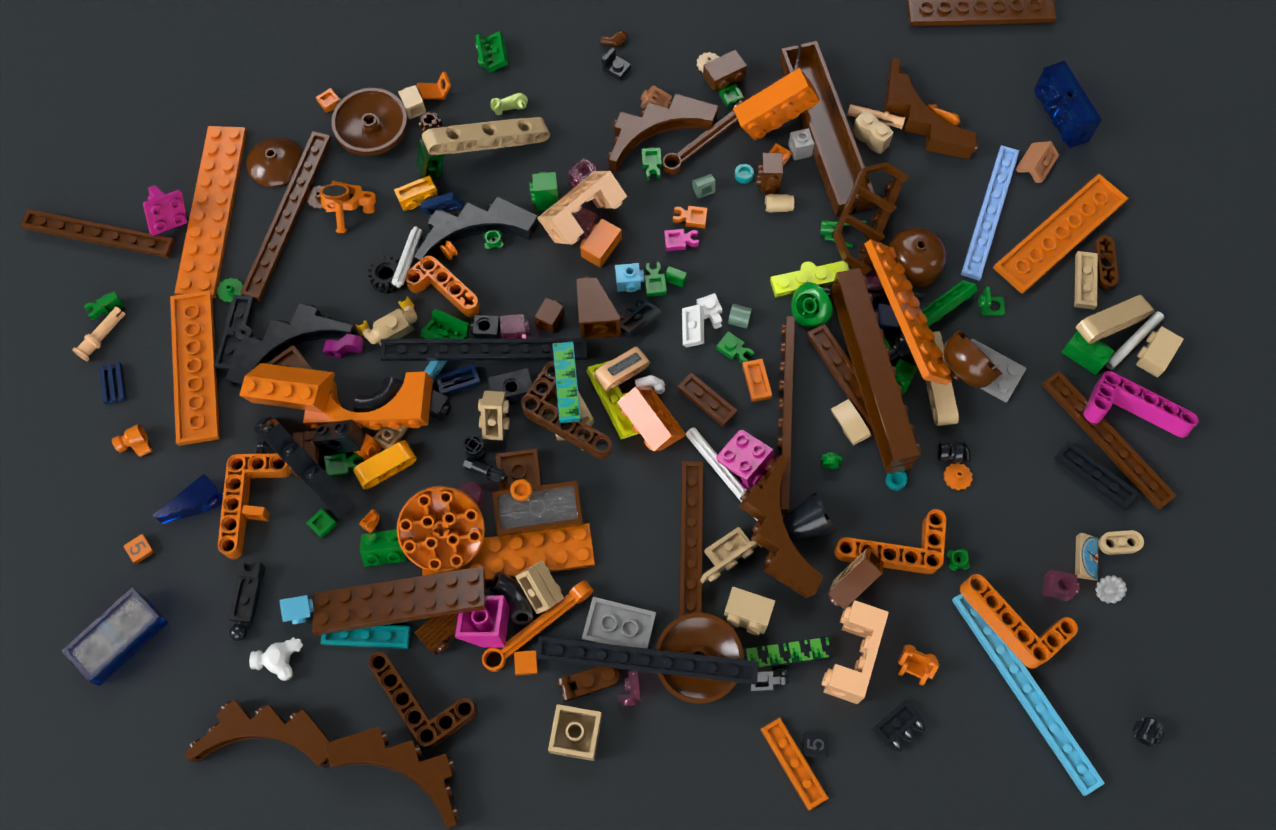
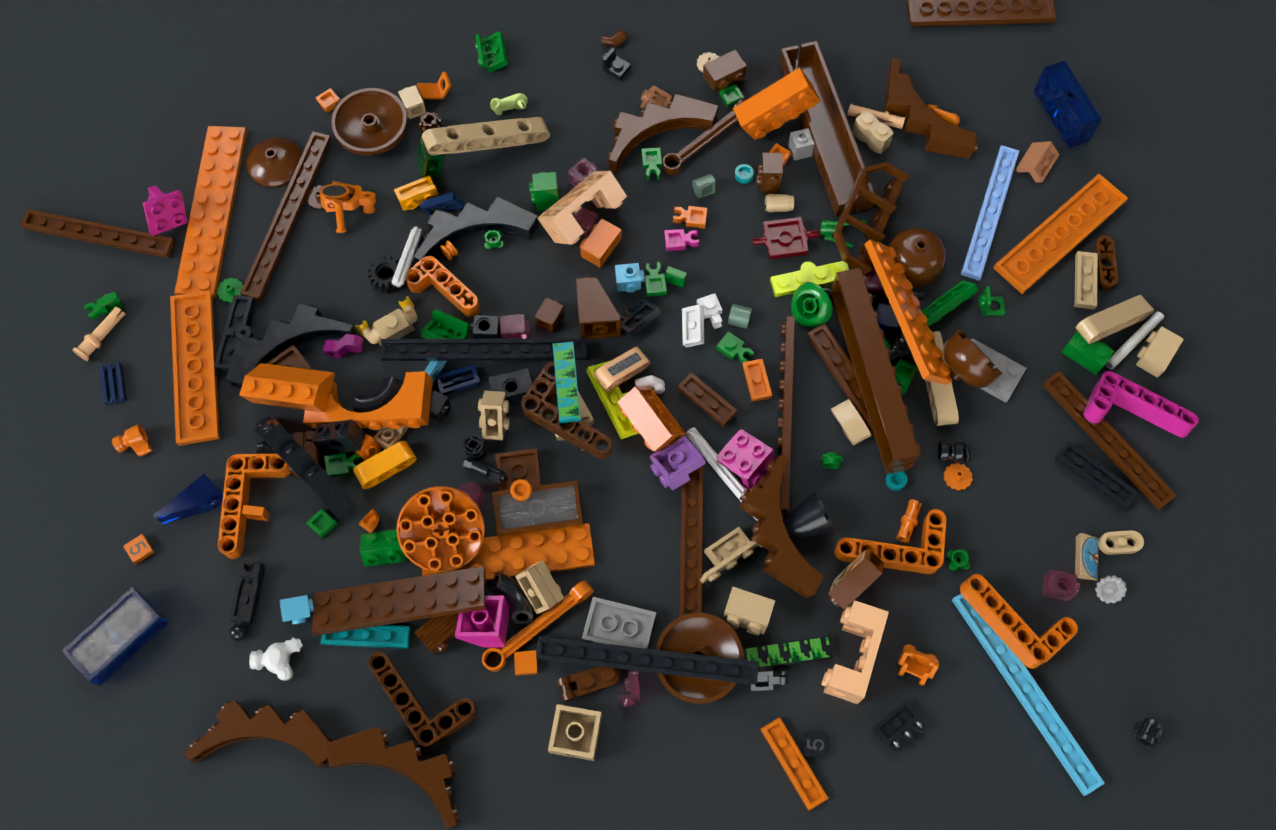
(676, 462): none -> medium lavender plate
(785, 238): none -> dark red plate
(909, 521): none -> orange pin

